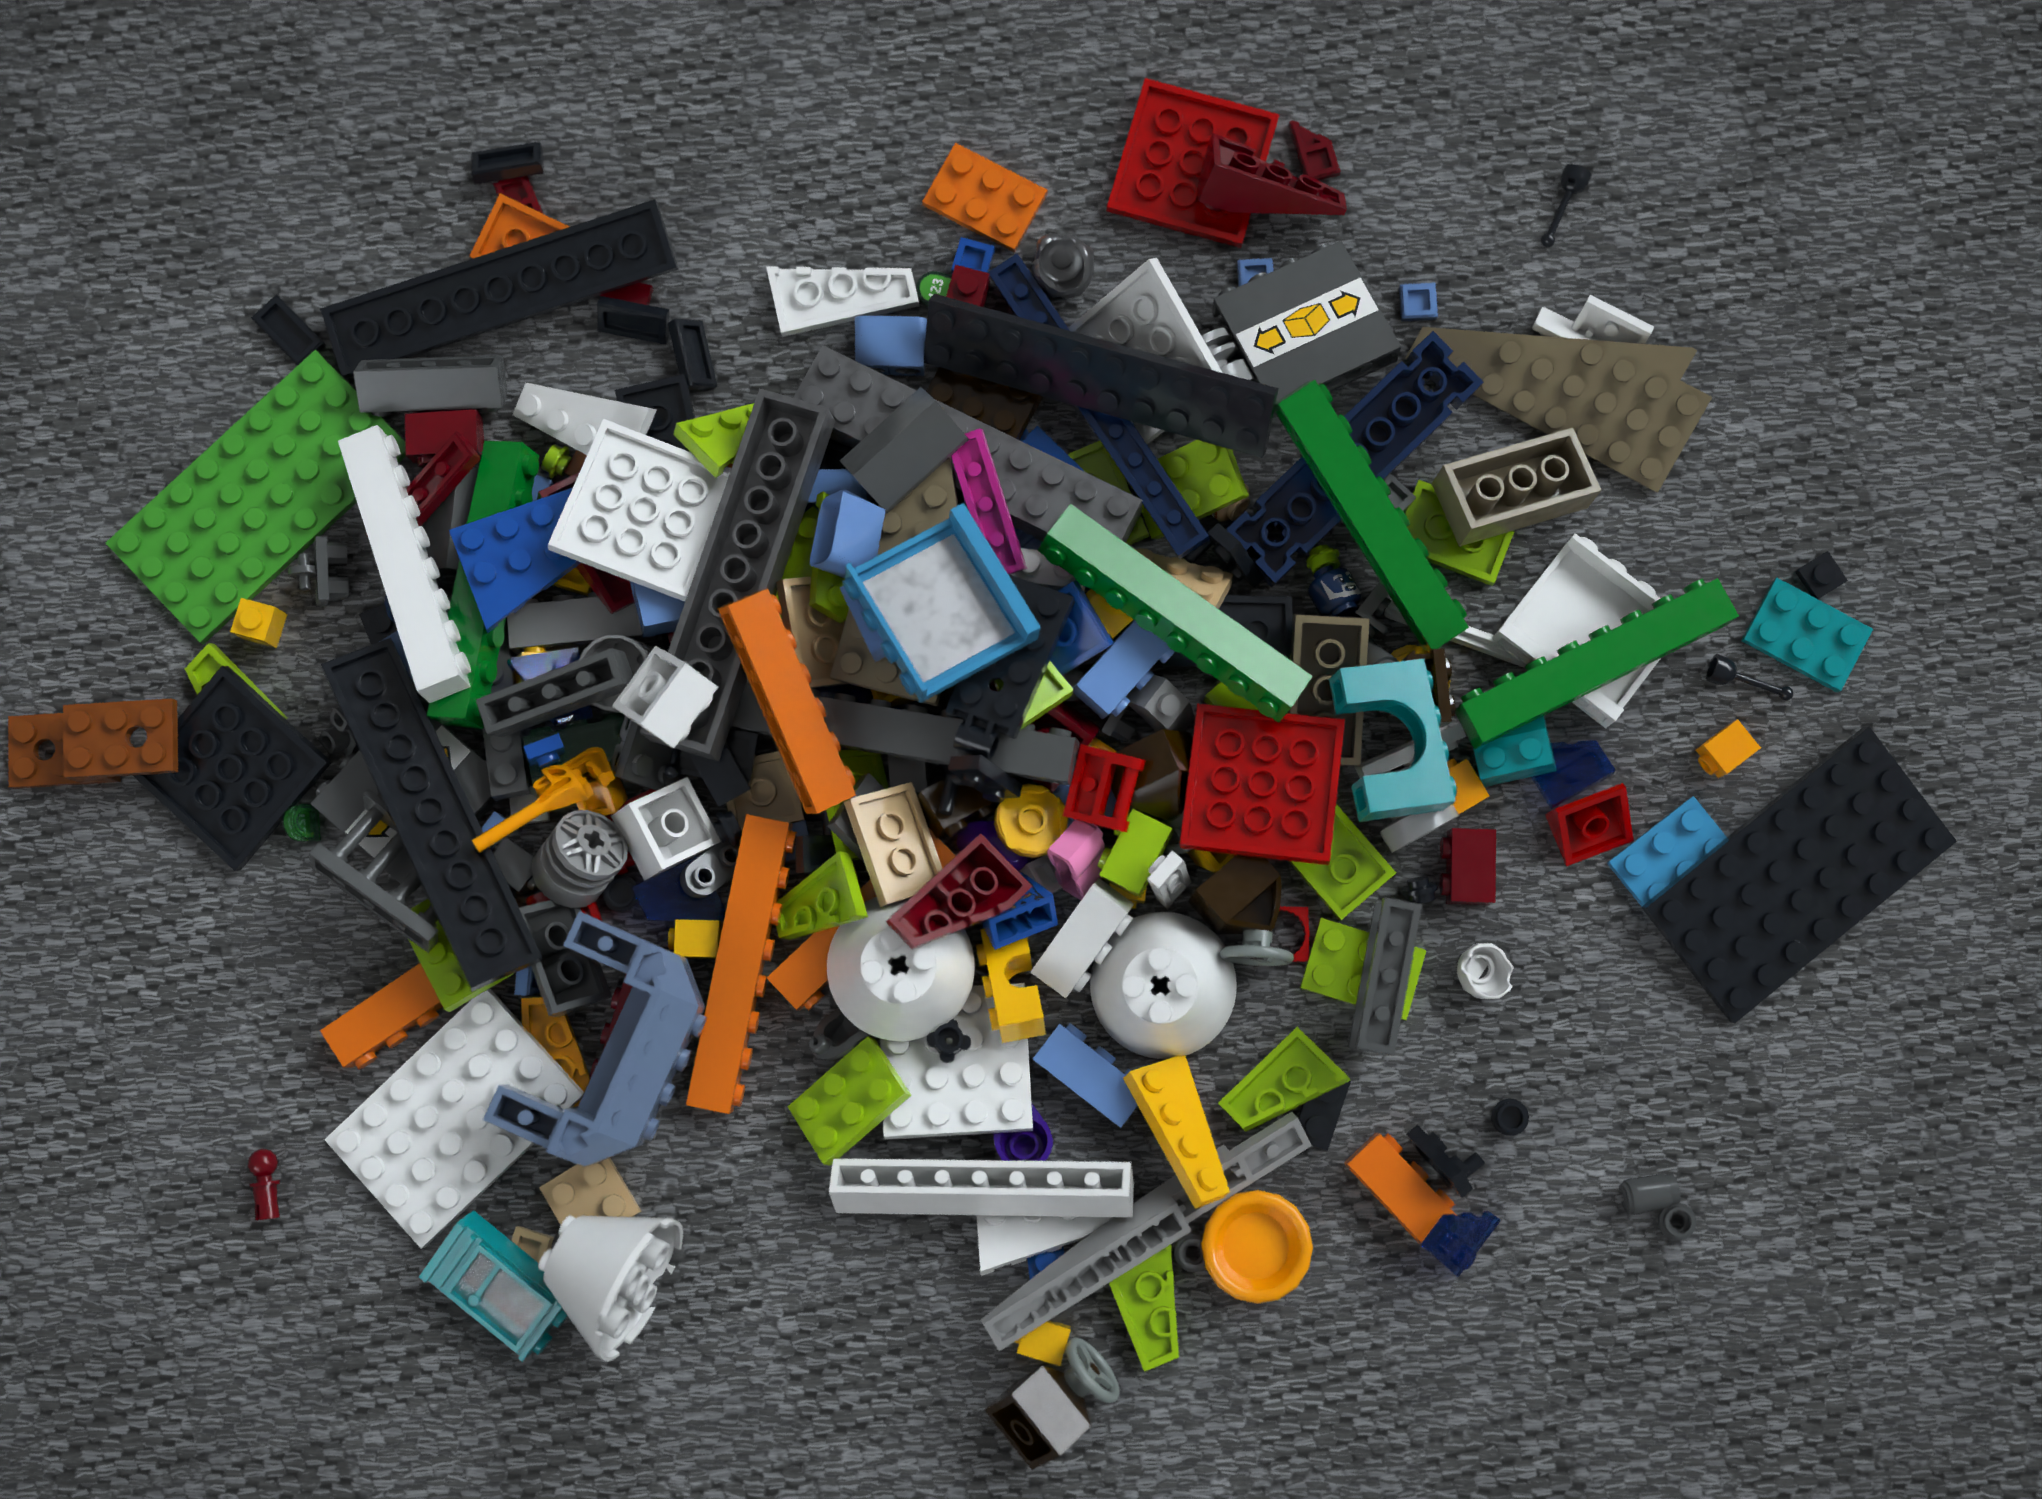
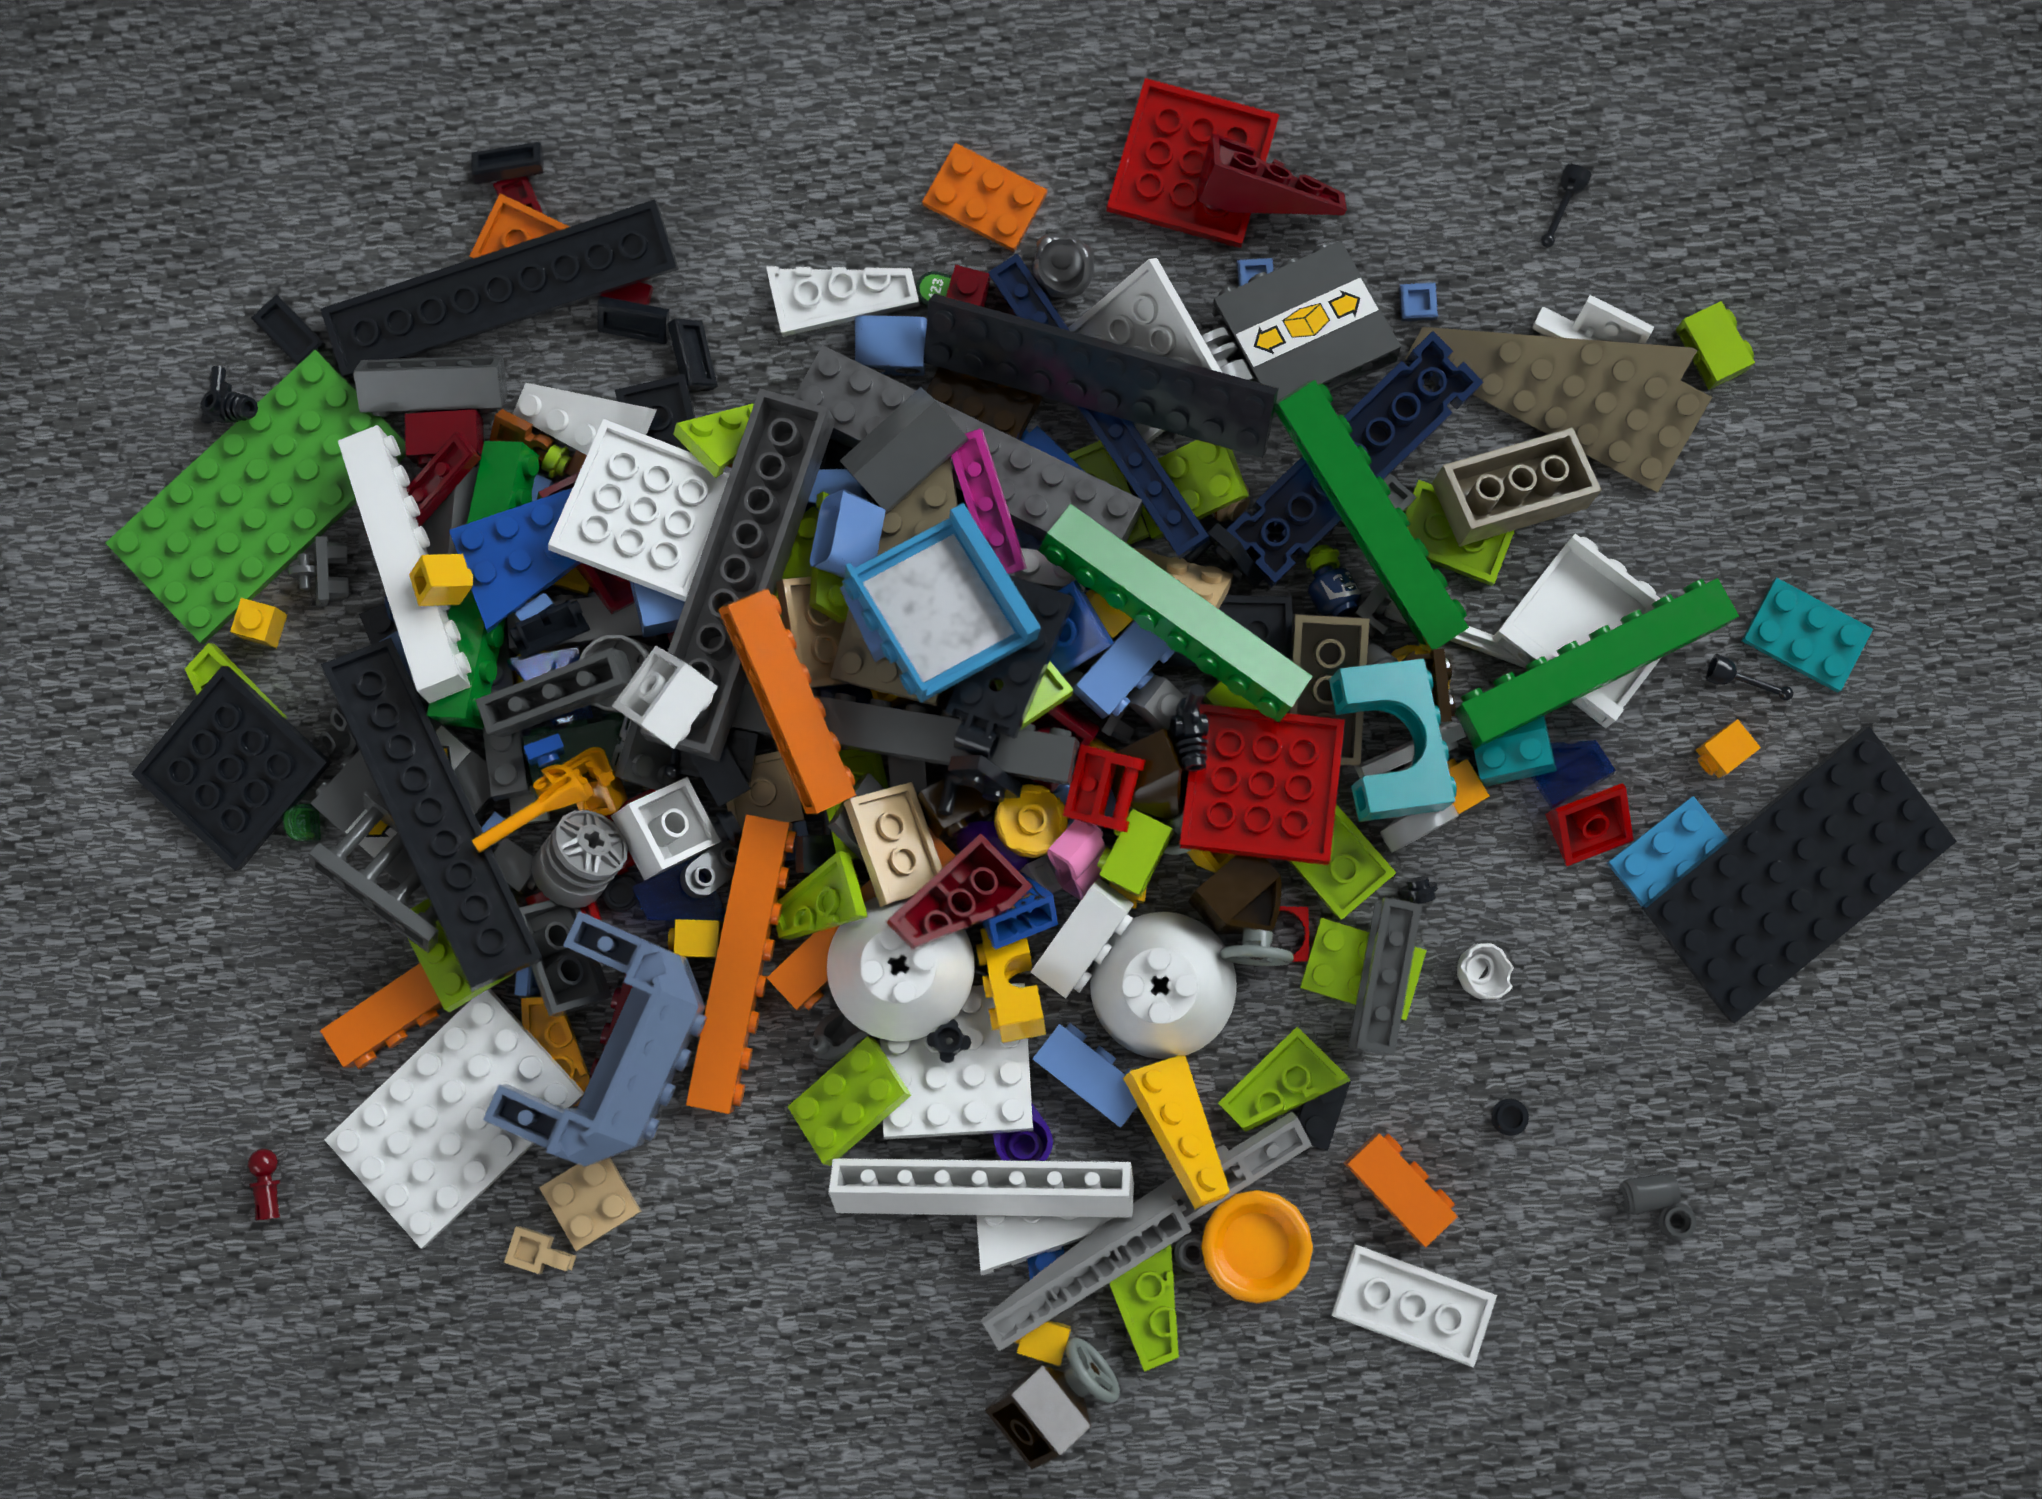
(93, 743): dark orange bracket -> none
(223, 404): none -> black piece
(441, 579): none -> yellow brick
(496, 1285): teal door -> none
(514, 429): none -> dark orange plate
(535, 635): none -> black hinge
(537, 605): none -> medium blue tile
(607, 1272): white cone -> none
(973, 255): blue plate -> none
(1168, 878): white plate -> none
(1189, 728): none -> black piece
(1314, 153): dark red tile -> none
(1413, 1305): none -> white tile
(1451, 1170): black plate -> none
(1459, 1238): clear blue wing -> none
(1469, 866): dark red brick -> none
(1718, 344): none -> lime brick
(1821, 575): black plate -> none

